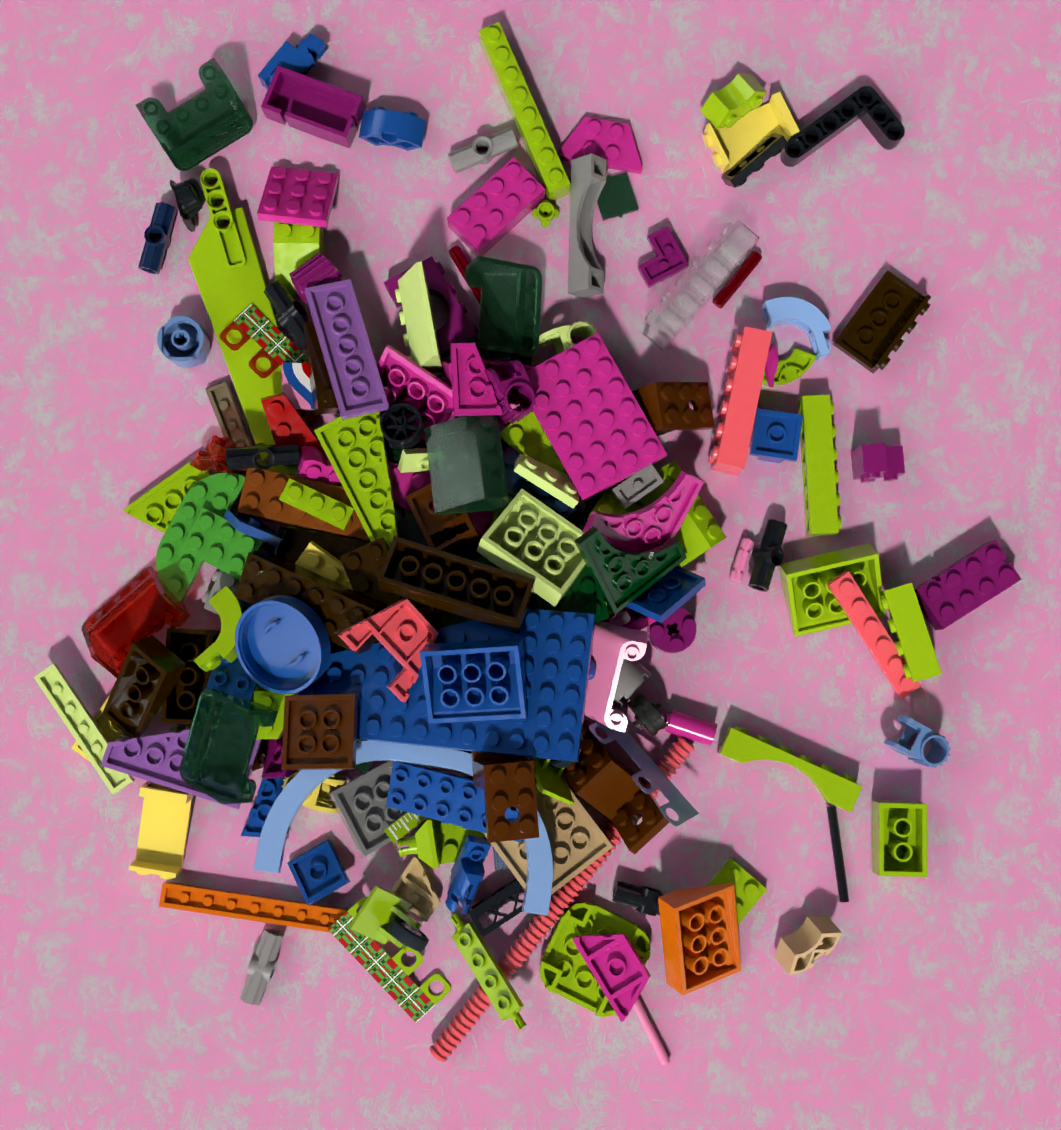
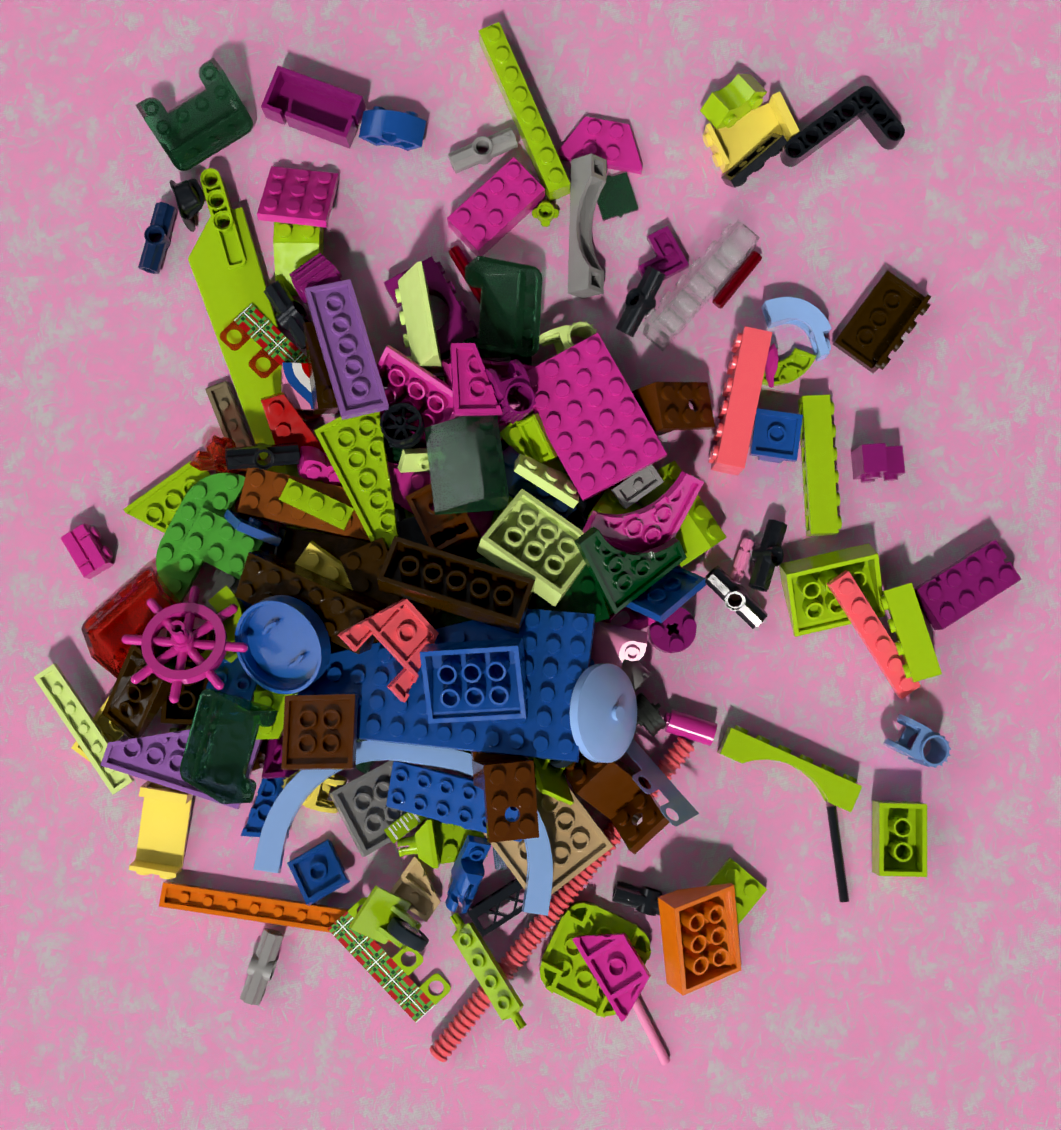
(87, 550): none -> dark pink brick
(174, 333): medium blue brick -> none
(184, 643): none -> dark pink piece
(294, 59): blue plate -> none
(536, 438): none -> lime tile
(603, 713): none -> light blue dish
(640, 301): none -> black piece
(745, 607): none -> black piece
(807, 944): tan brick -> none

